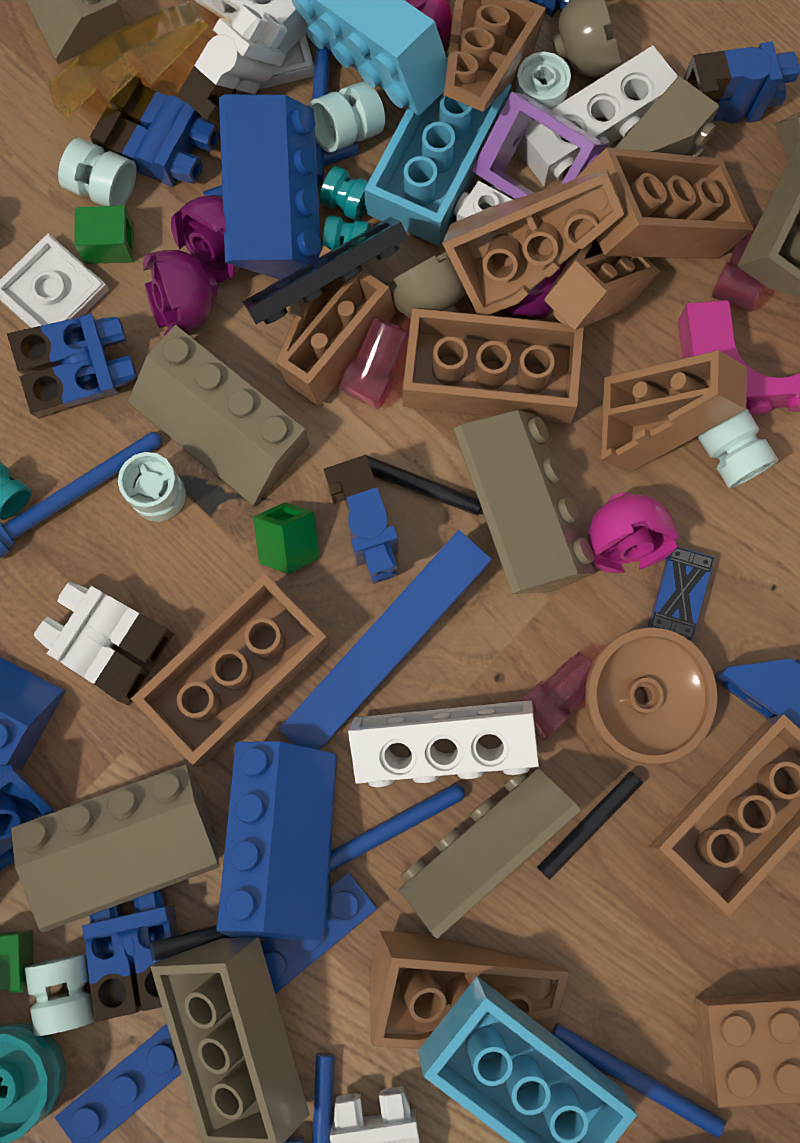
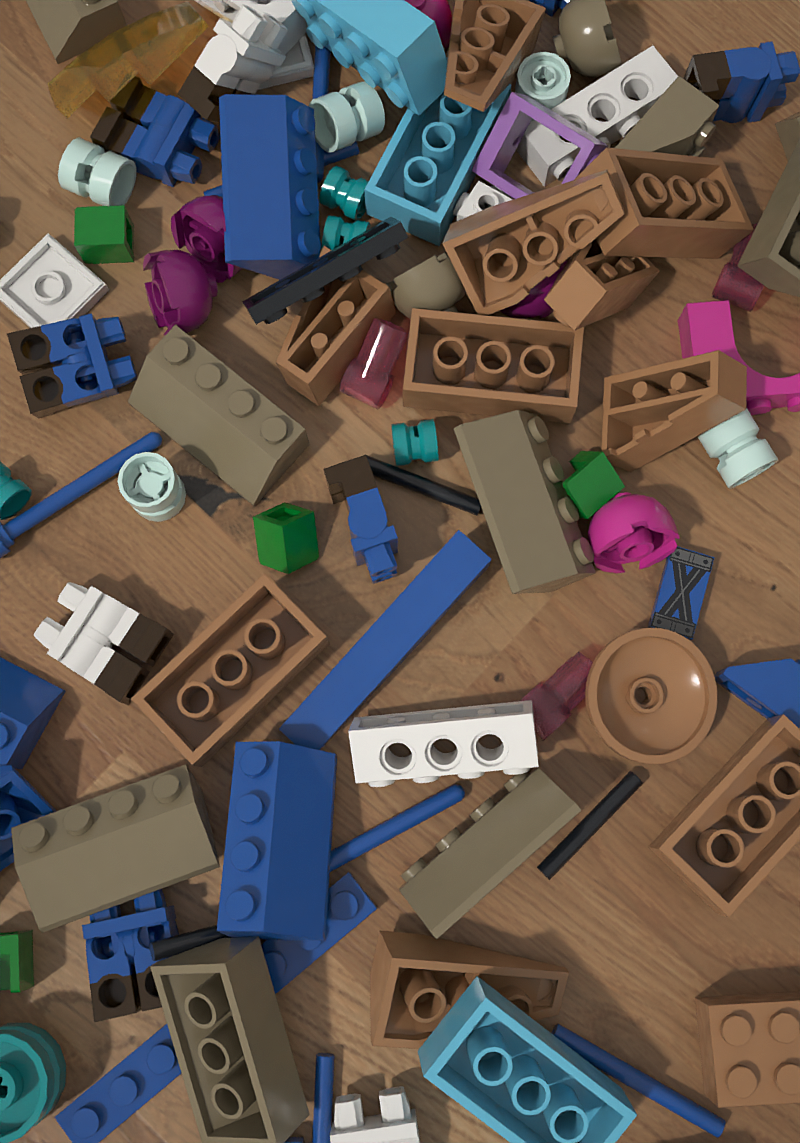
(65, 1010): light aqua wheel -> none
(415, 442): none -> teal wheel
(592, 482): none -> green panel

